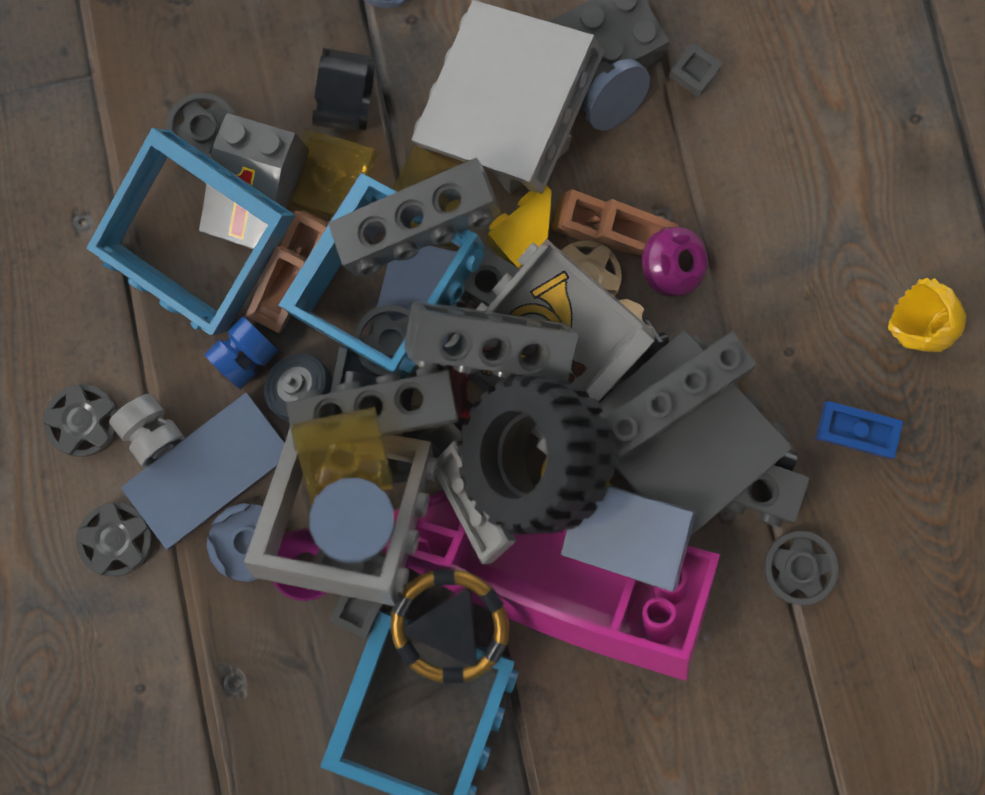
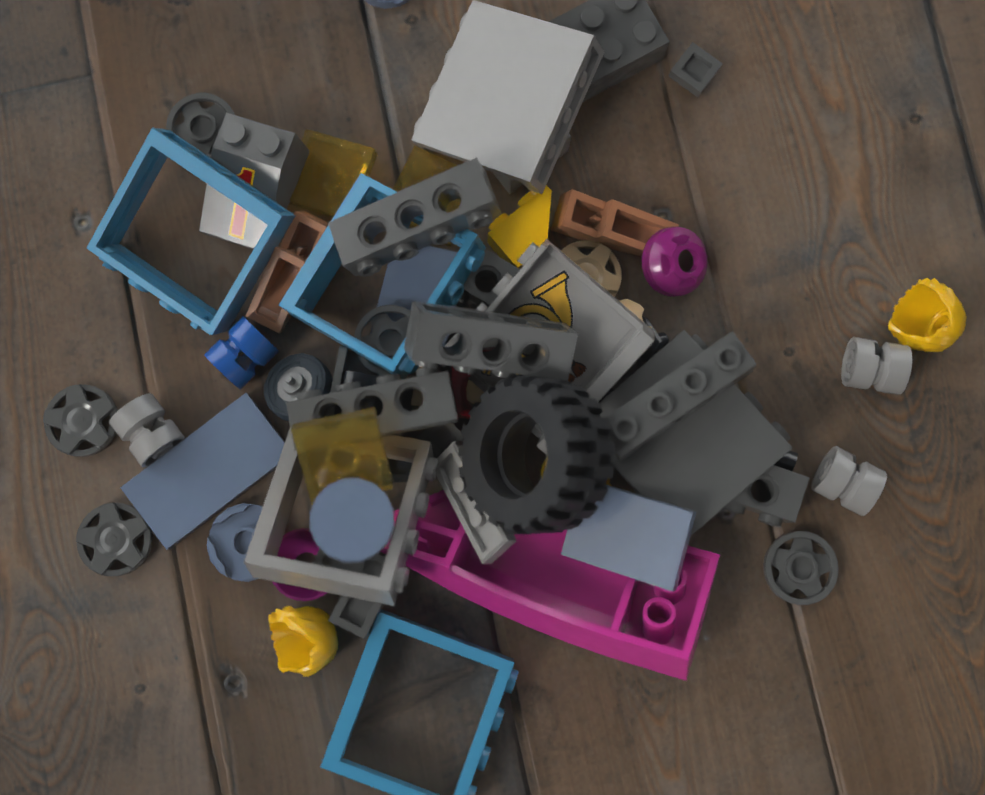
(303, 639): none -> yellow hair
(341, 90): black brick -> none
(449, 626): piece -> none
(616, 94): sand blue tile -> none
(853, 483): none -> light grey wheel
(859, 430): blue plate -> none
(883, 367): none -> light grey wheel

